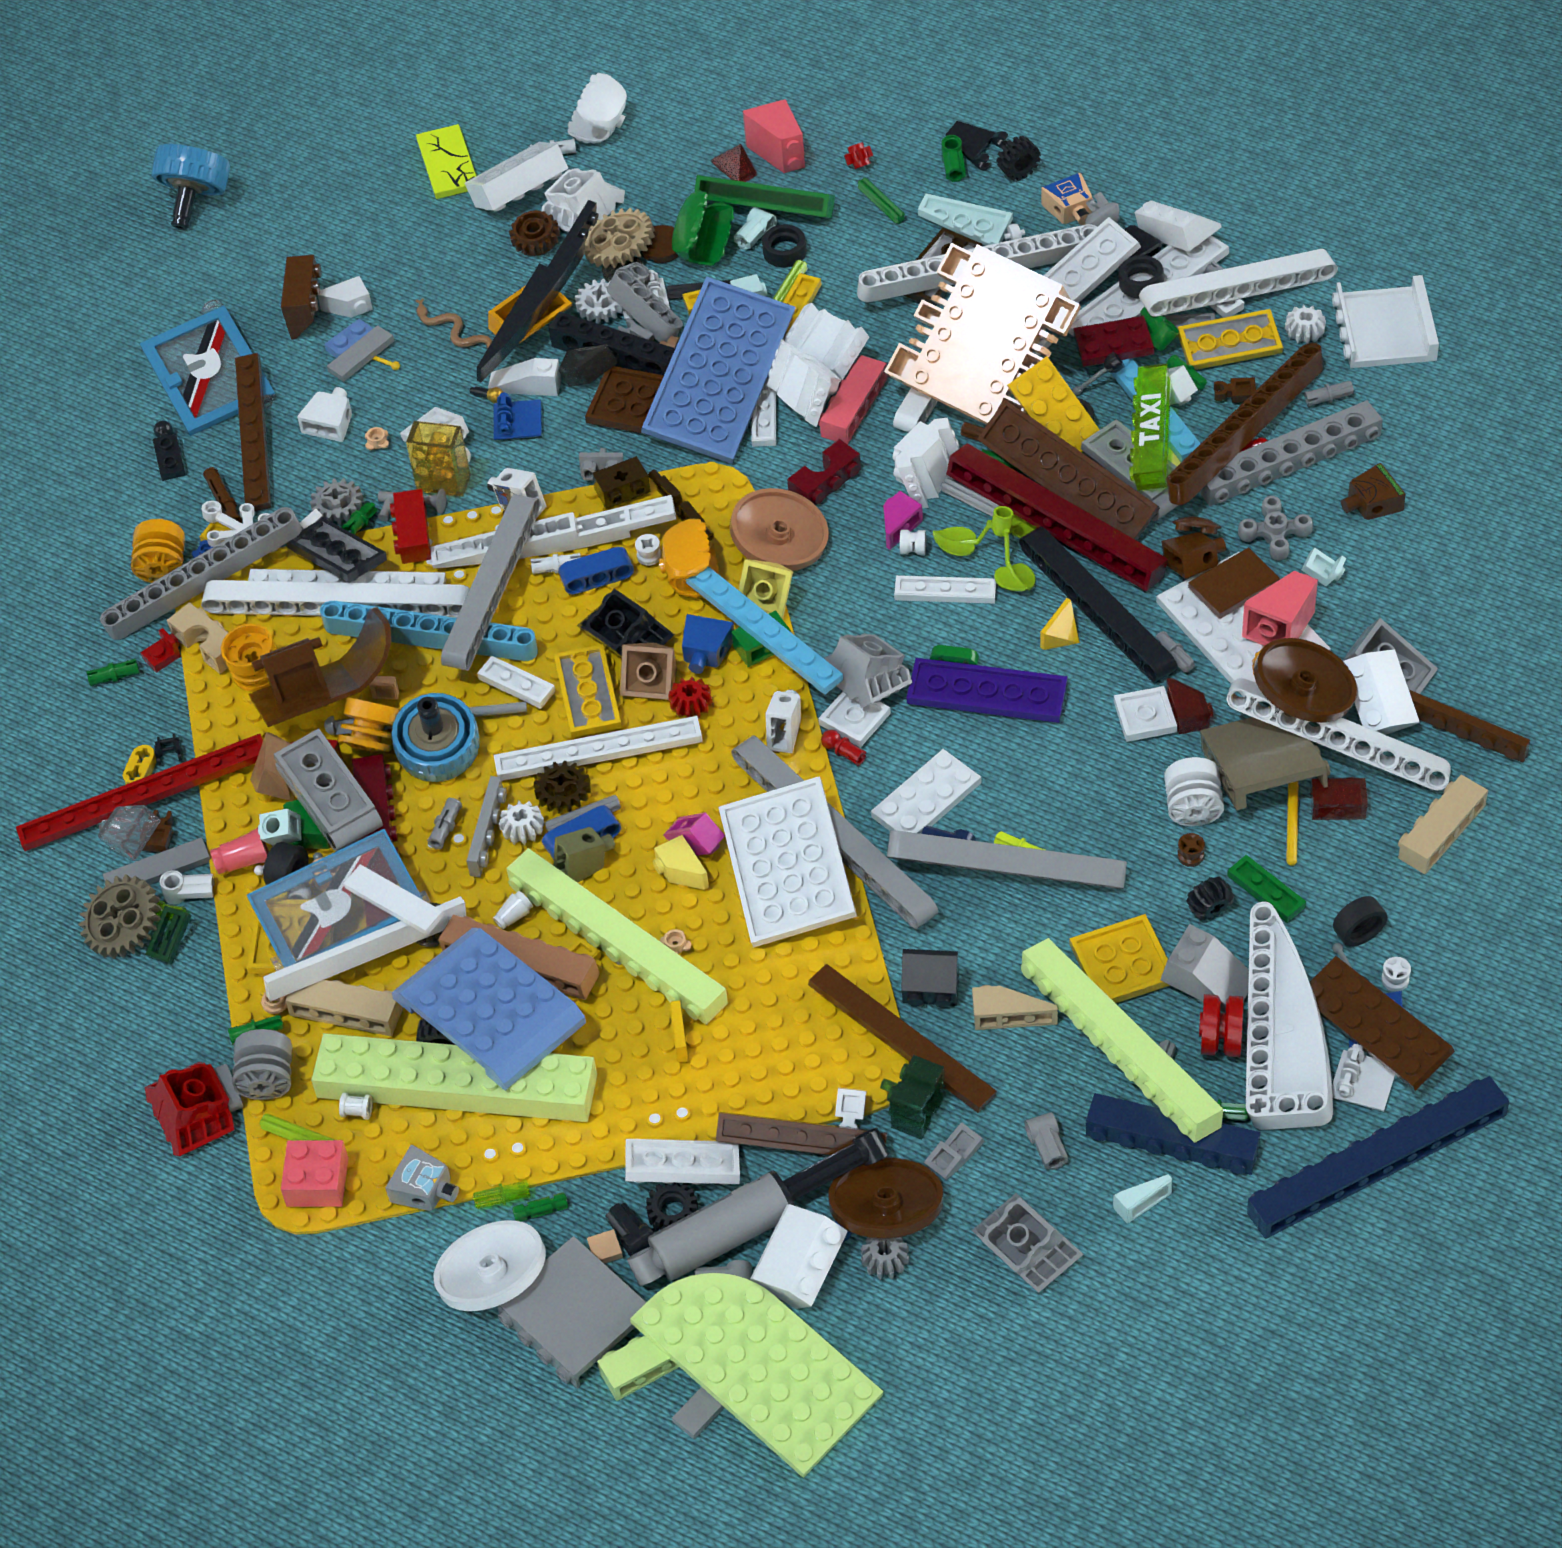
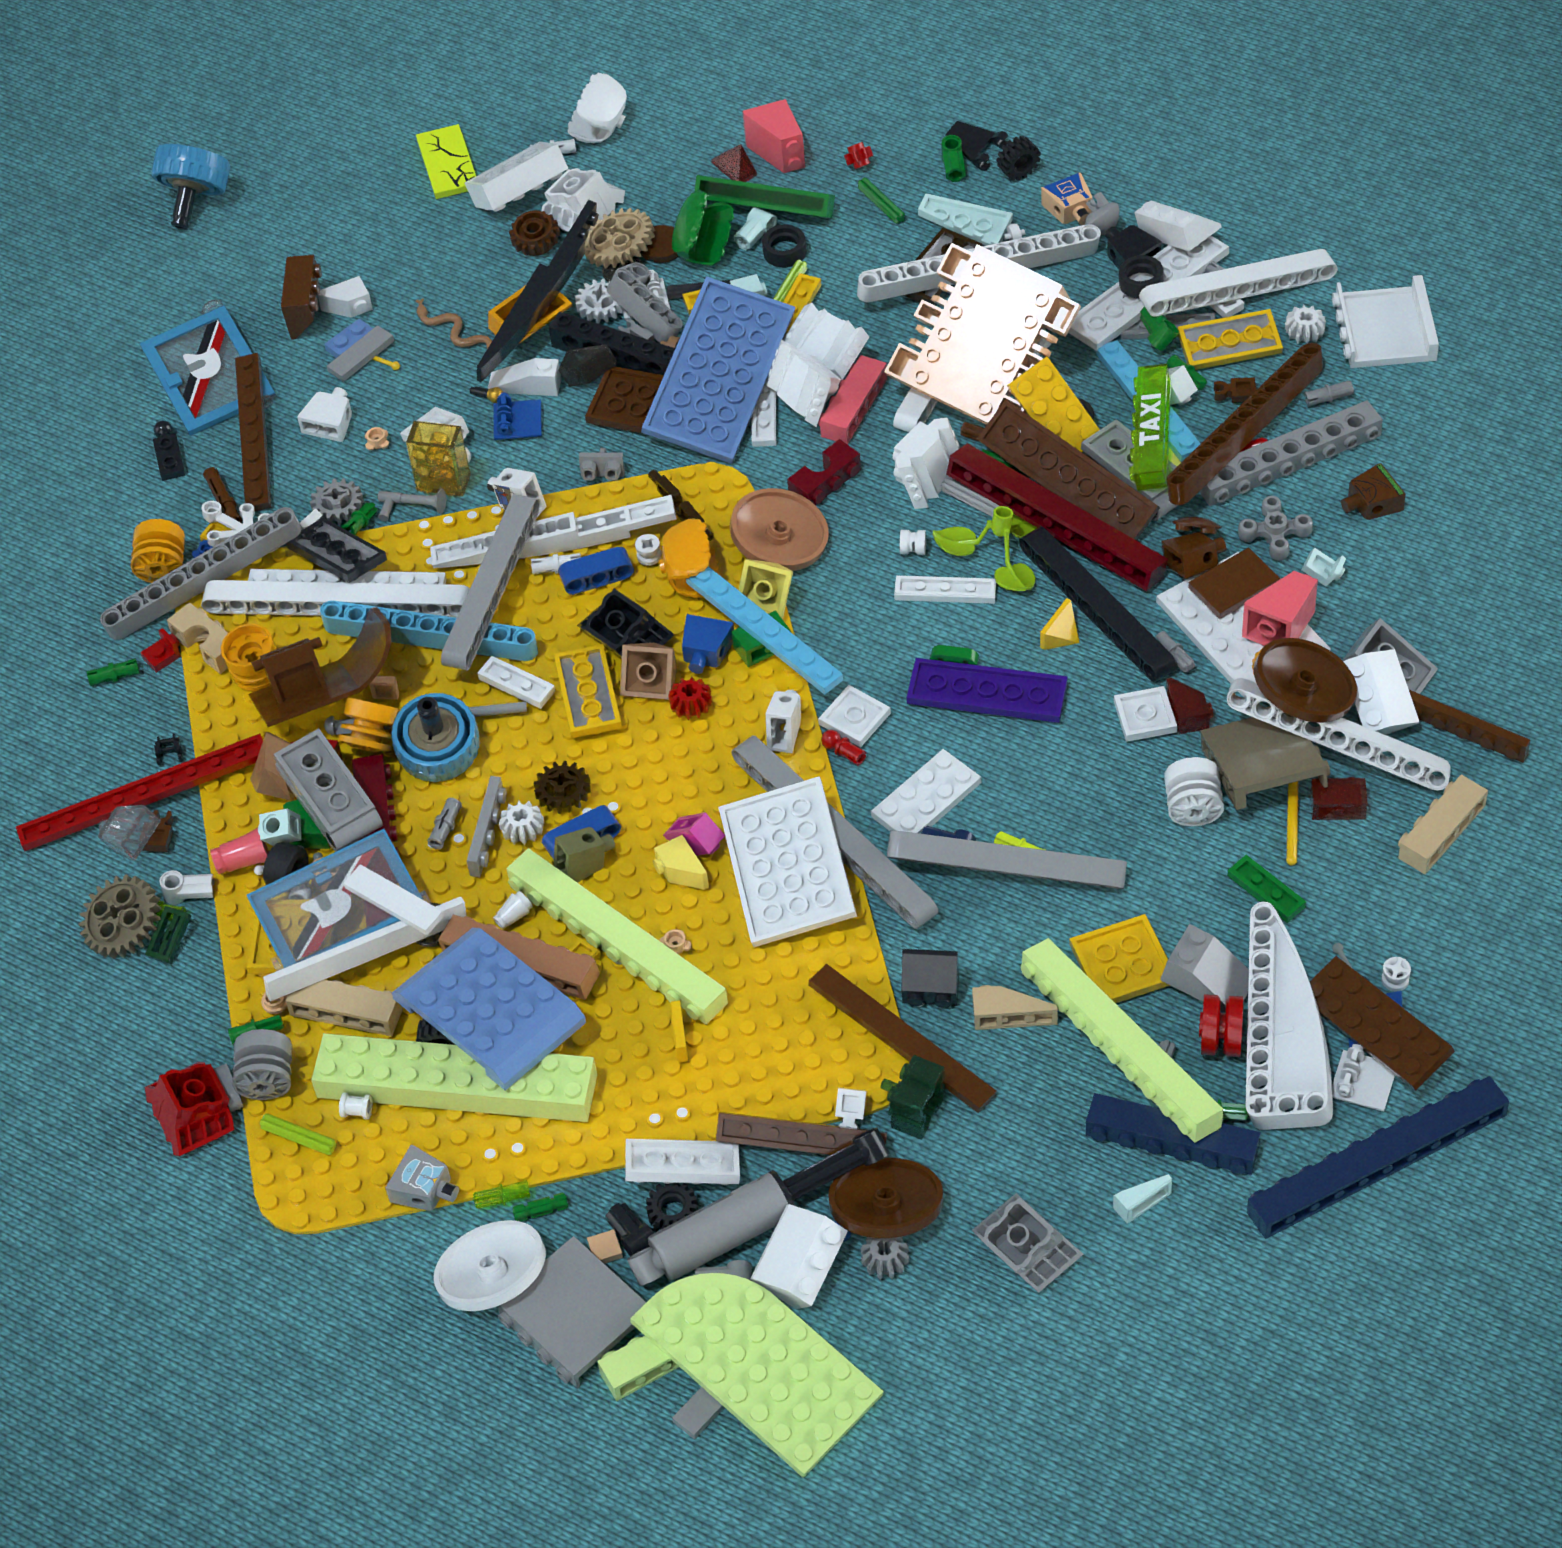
(135, 766): yellow beam -> none
(152, 868): light grey tile -> none
(314, 1173): coral brick -> none
(410, 526): red brick -> none
(599, 747): white plate -> none
(611, 802): light grey axle -> none
(621, 482): dark brown brick -> none
(869, 668): light grey slope -> none
(900, 514): dark pink slope -> none
(955, 1152): light grey slope -> none
(1044, 1133): light grey piece -> none
(1093, 259): white plate -> none
(1112, 364): hinge -> none
(1125, 337): dark red plate -> none
(1186, 845): reddish brown wheel -> none
(1210, 898): black gear -> none
(1360, 921): black tyre -> none

